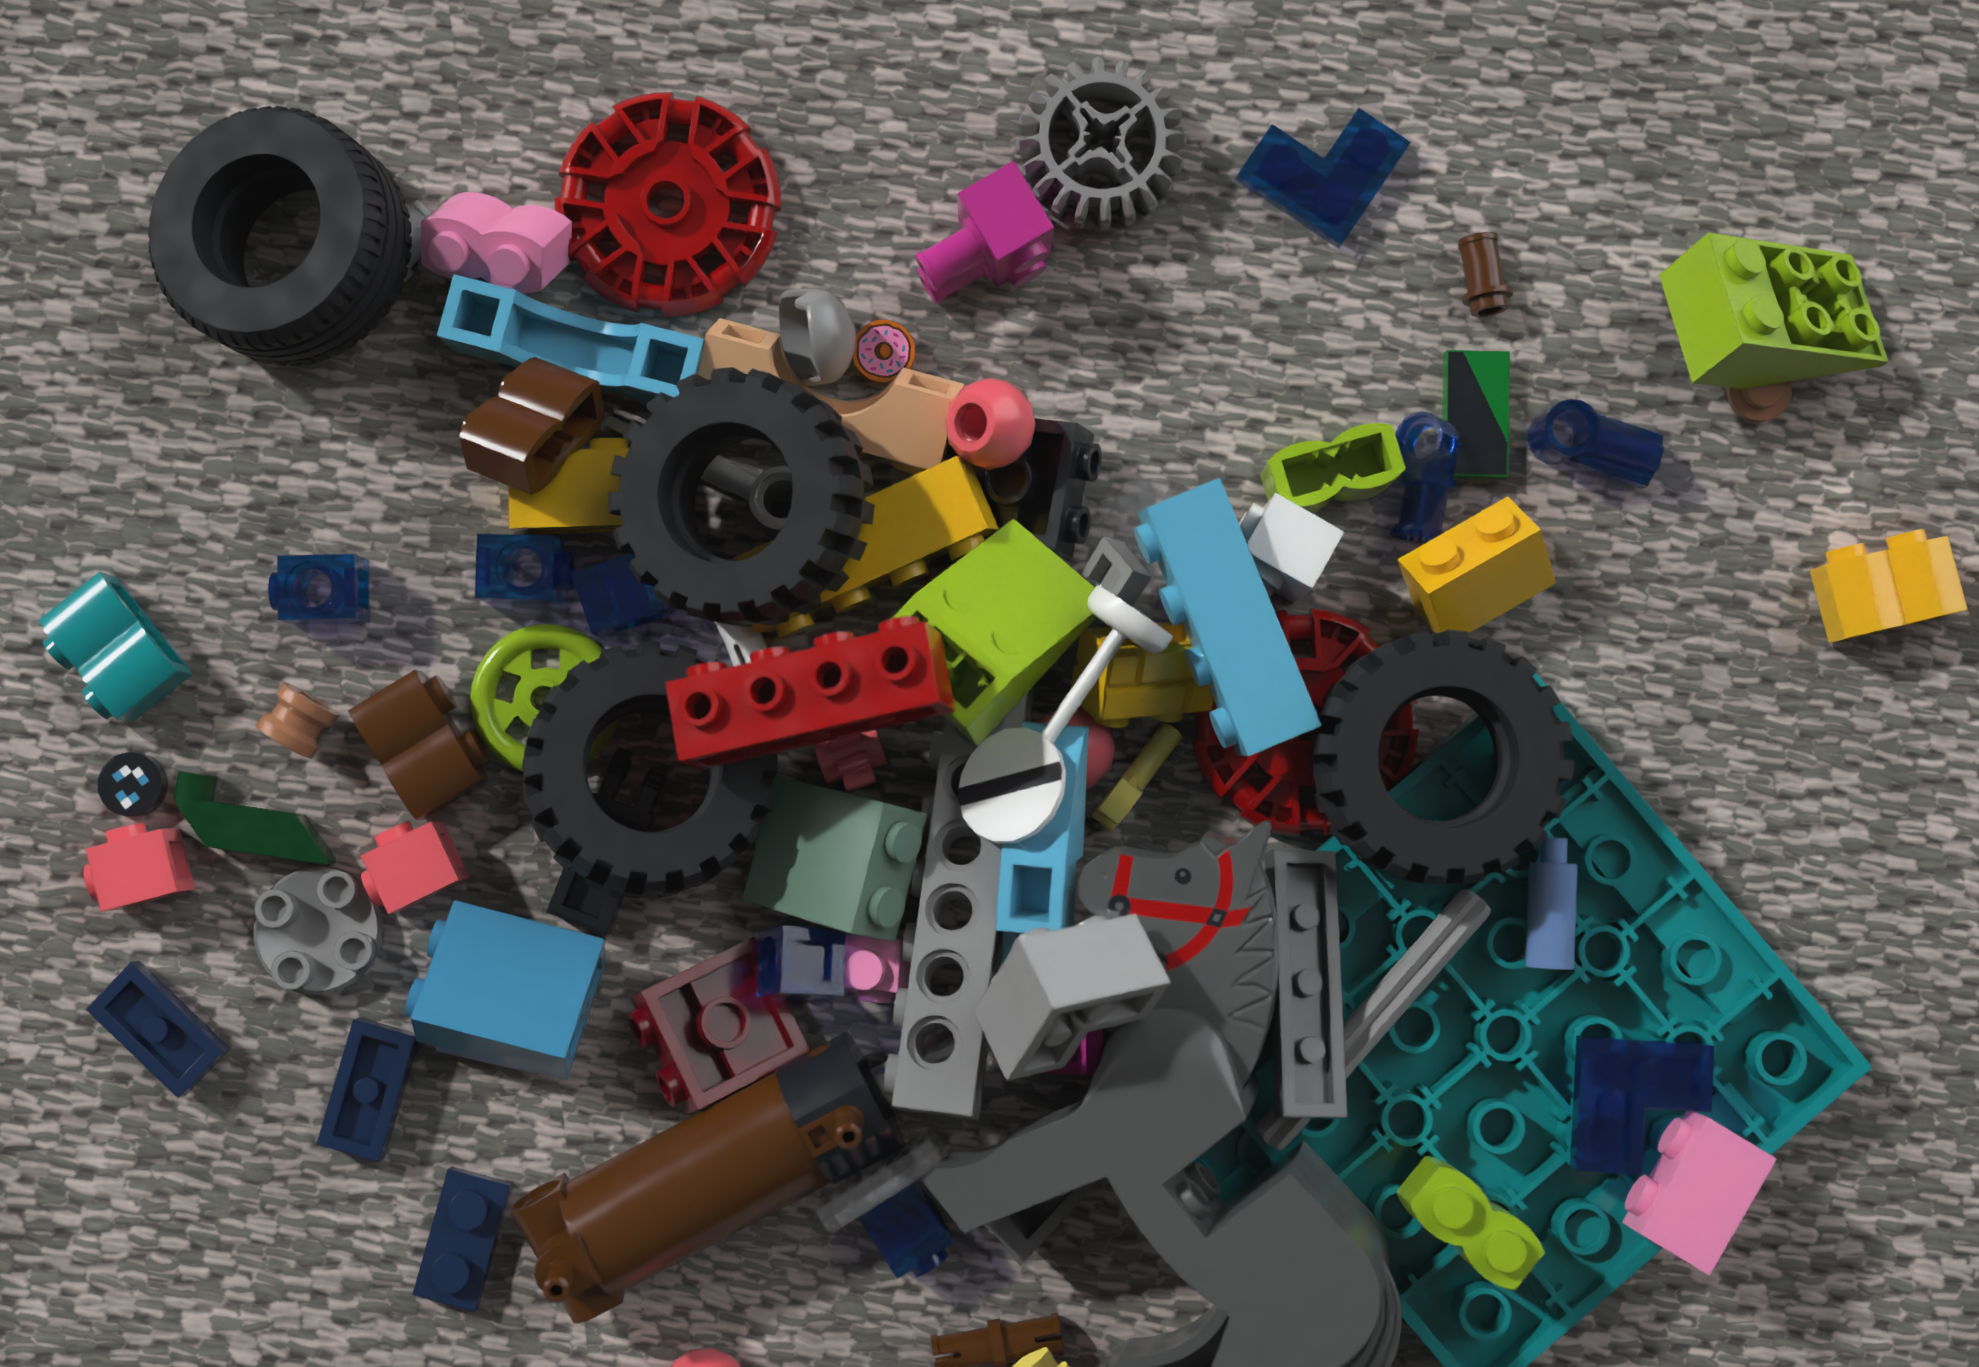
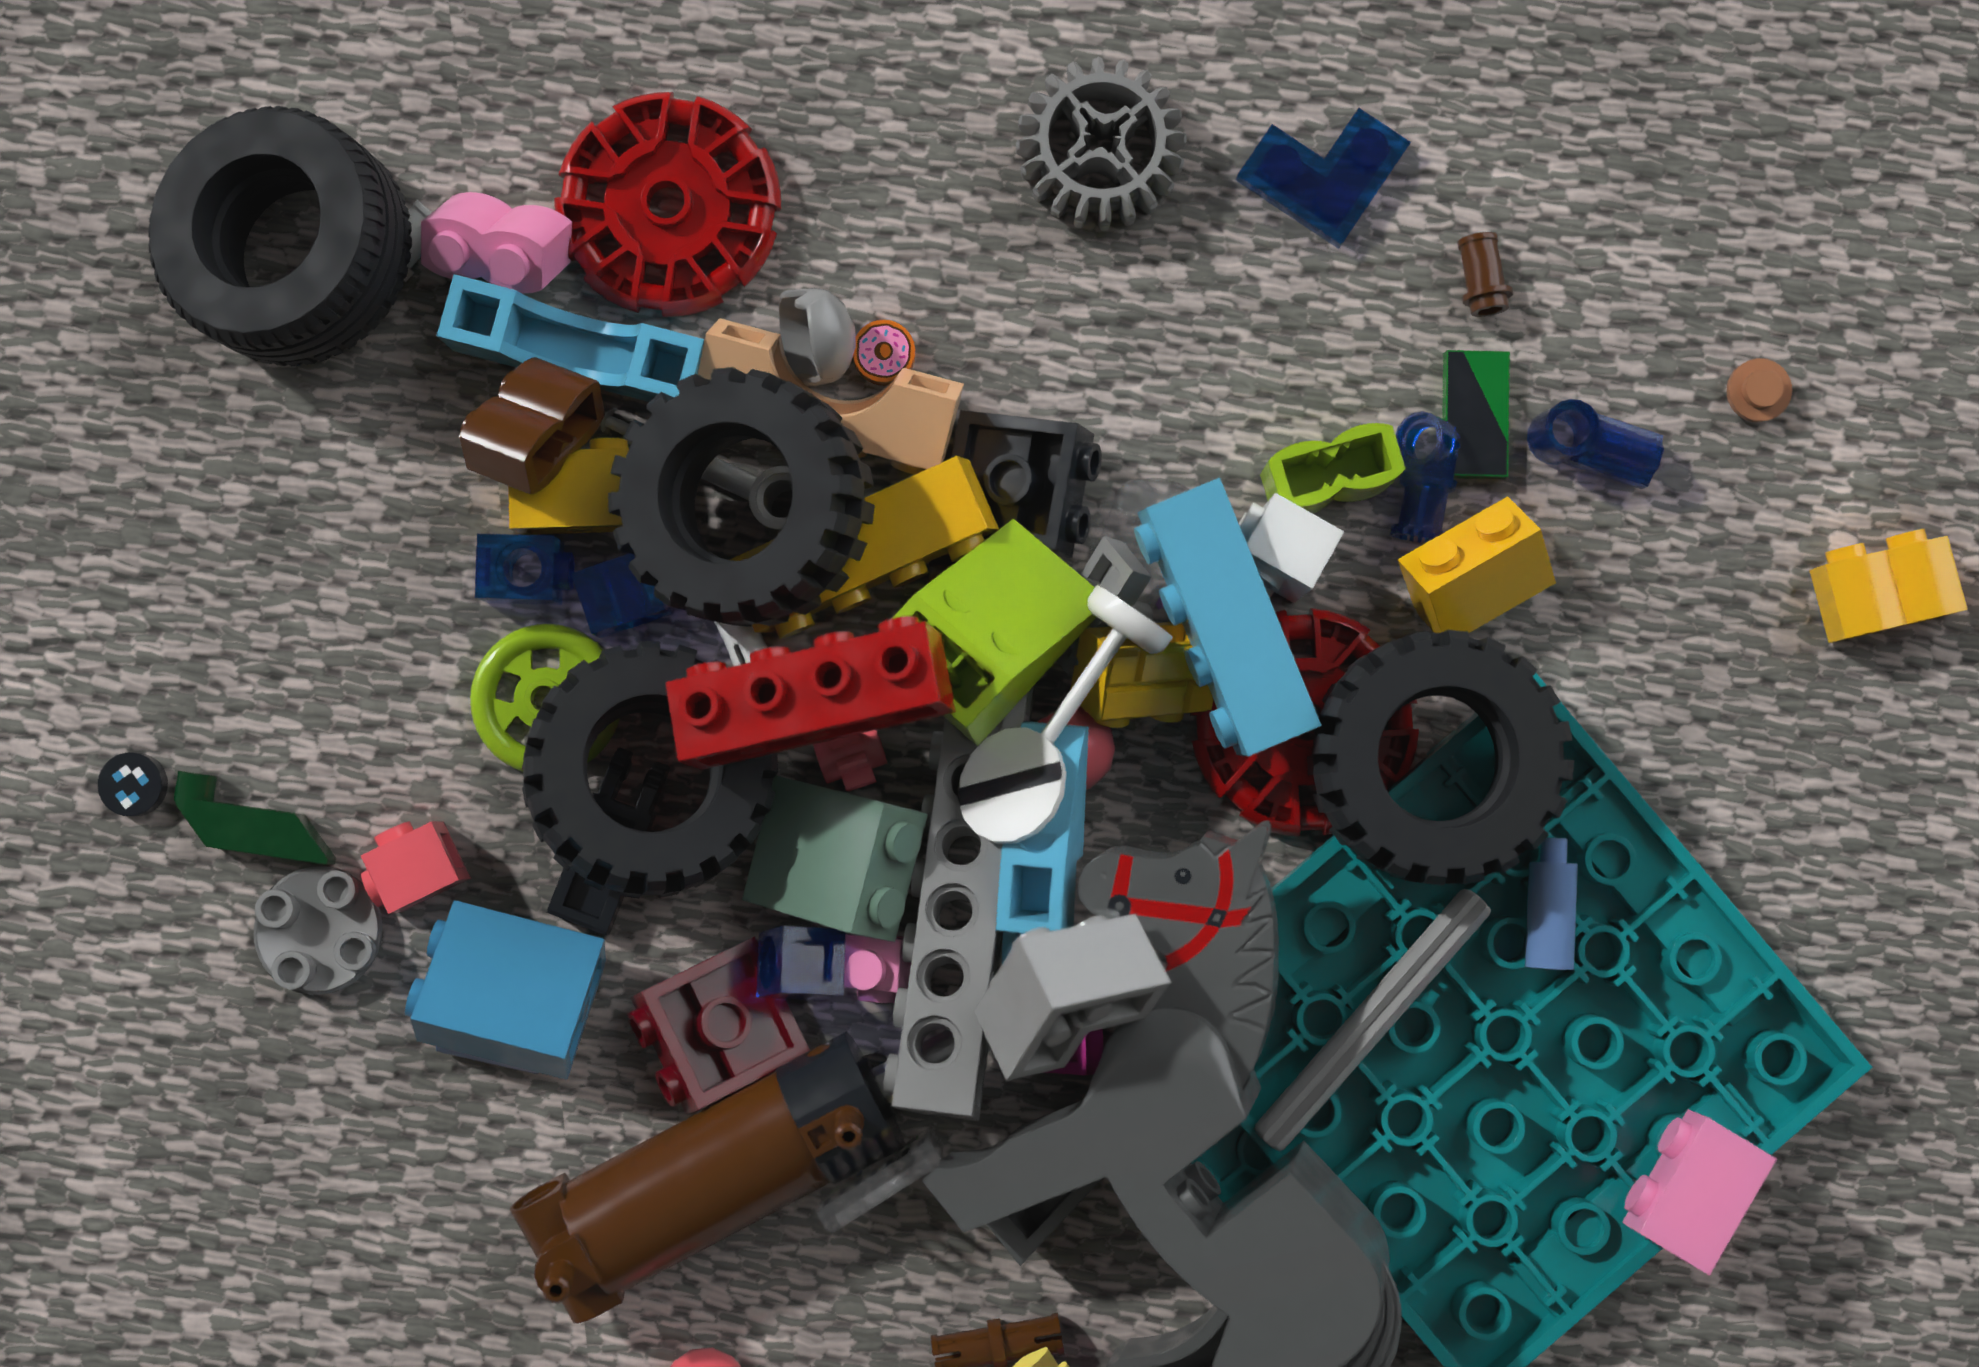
(113, 649): teal brick -> none
(137, 867): coral brick -> none
(158, 1028): dark blue plate -> none
(297, 720): nougat wheel -> none
(348, 595): clear blue brick -> none
(368, 1089): dark blue plate -> none
(420, 743): reddish brown brick -> none
(462, 1238): dark blue plate -> none
(908, 1231): clear blue brick -> none
(990, 423): coral piece -> none
(1000, 237): dark pink brick -> none
(1136, 777): light yellow bar -> none
(1308, 1002): dark grey plate -> none
(1477, 1228): lime brick -> none
(1618, 1082): clear blue plate -> none
(1769, 313): lime slope -> none

